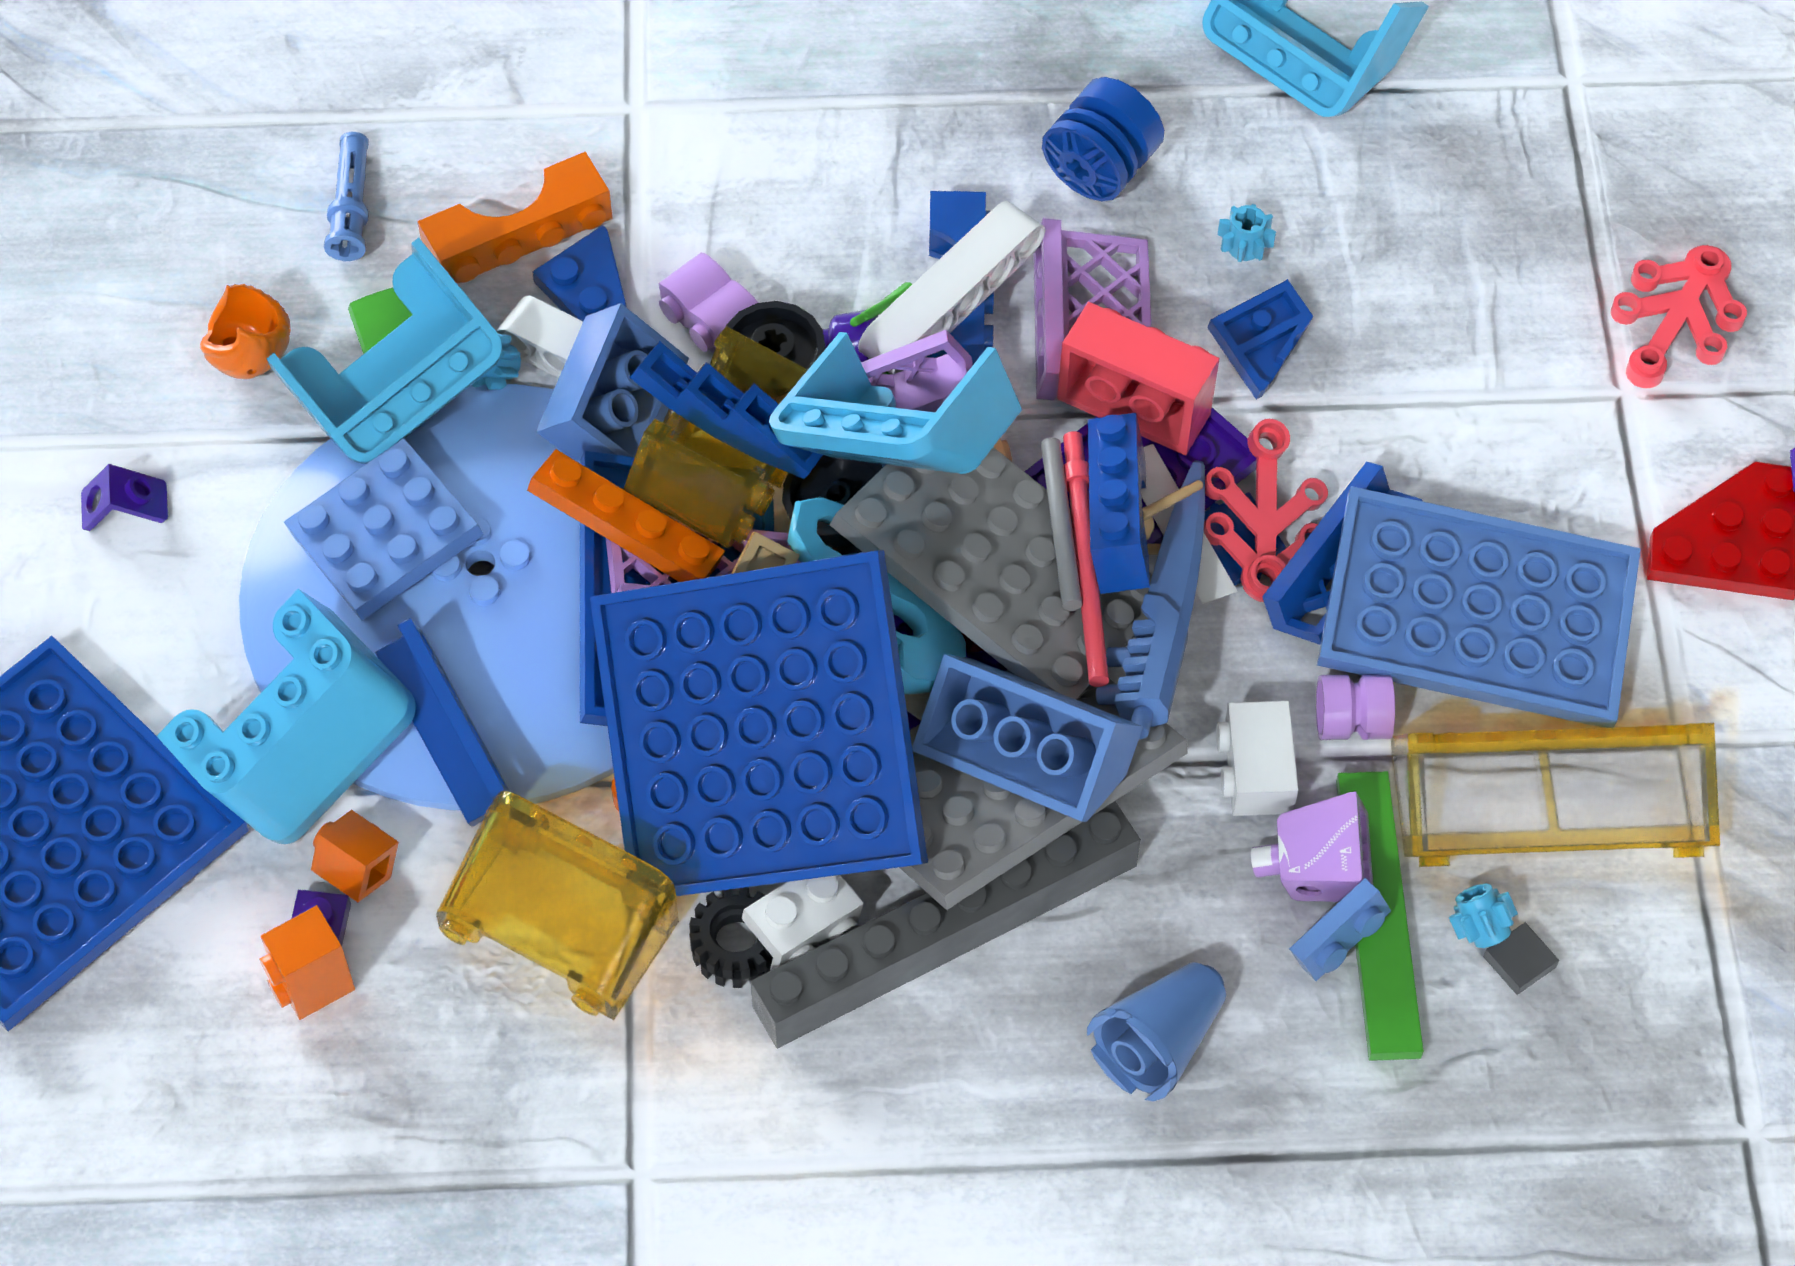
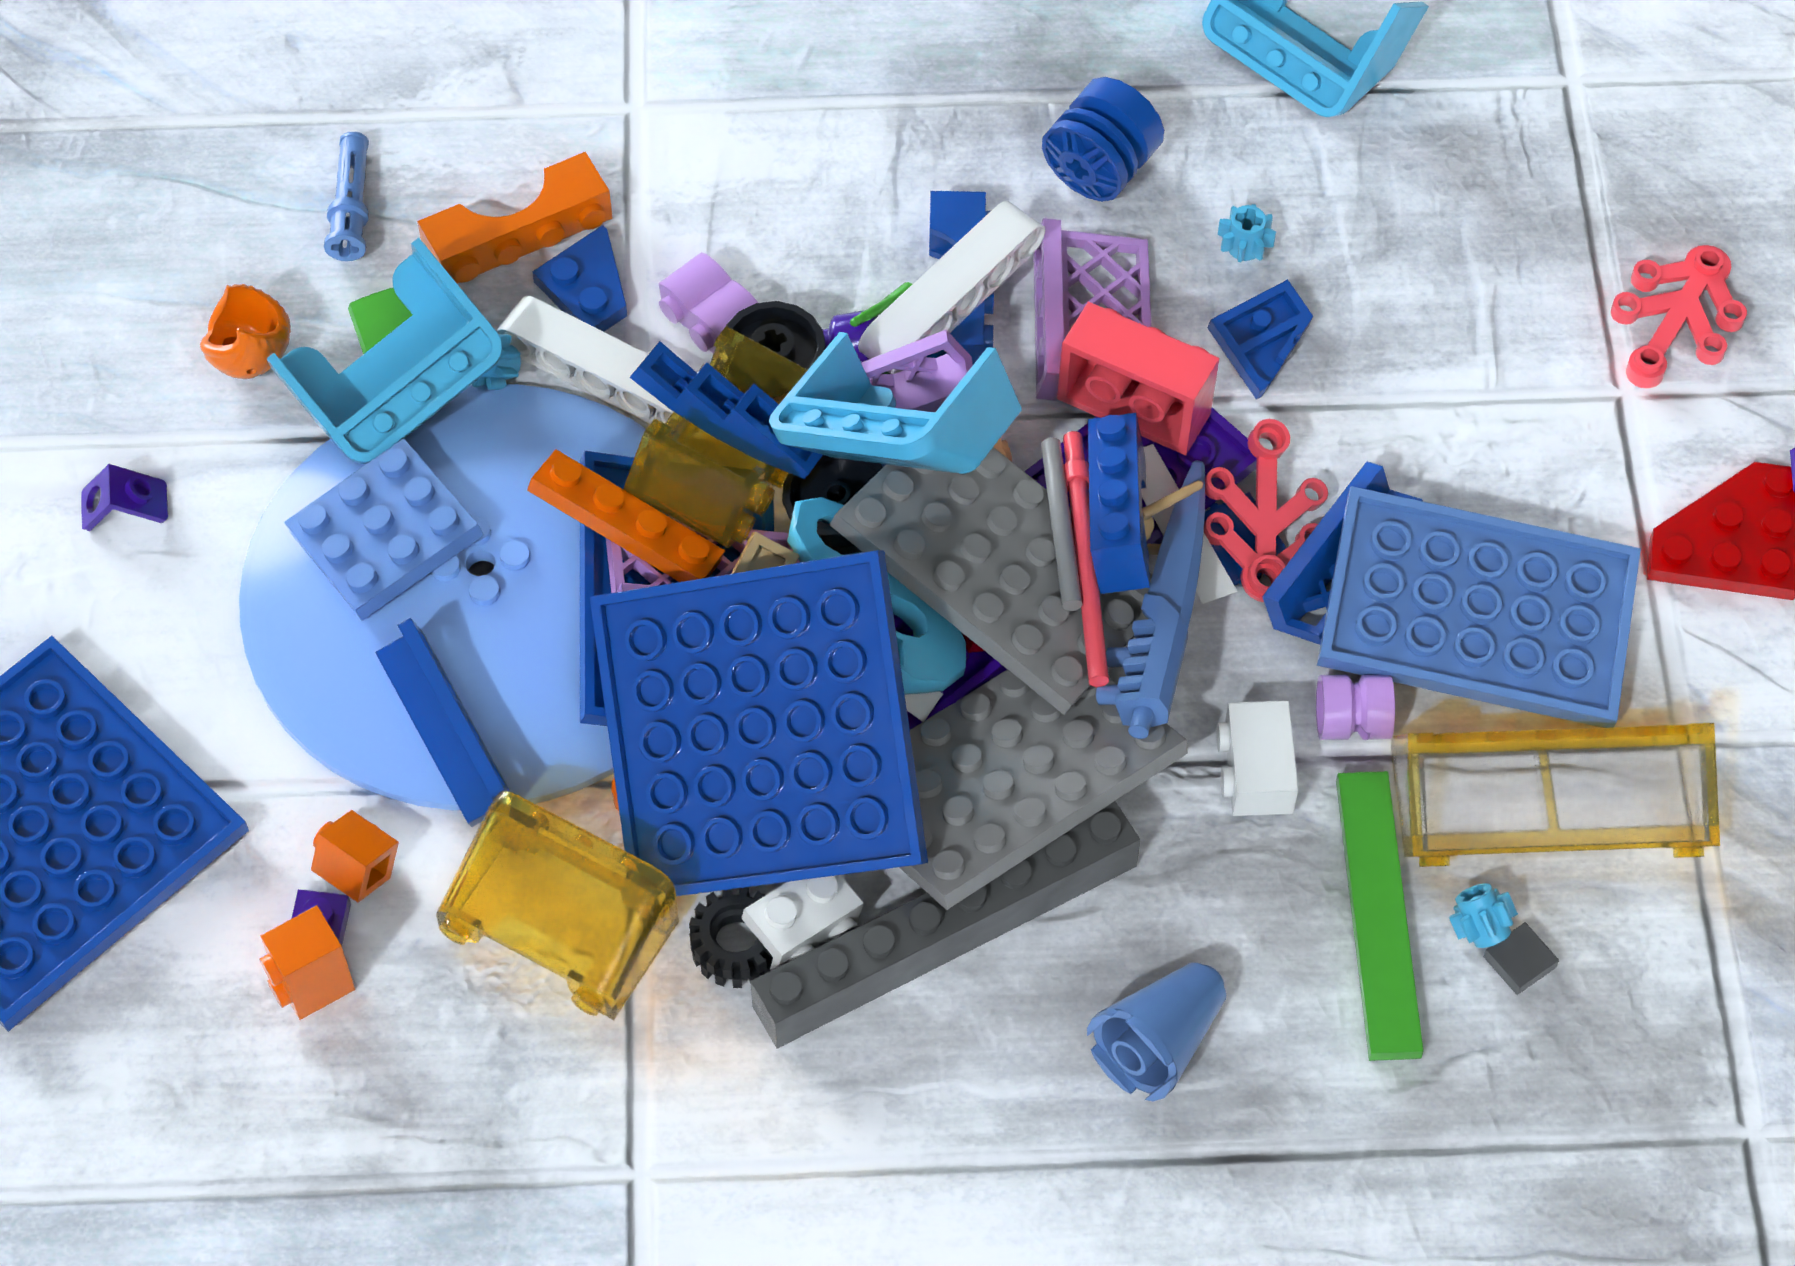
(303, 732): medium azure windscreen -> none
(594, 399): medium blue slope -> none
(1025, 737): medium blue slope -> none
(1319, 850): lavender torso -> none
(1351, 919): medium blue plate -> none

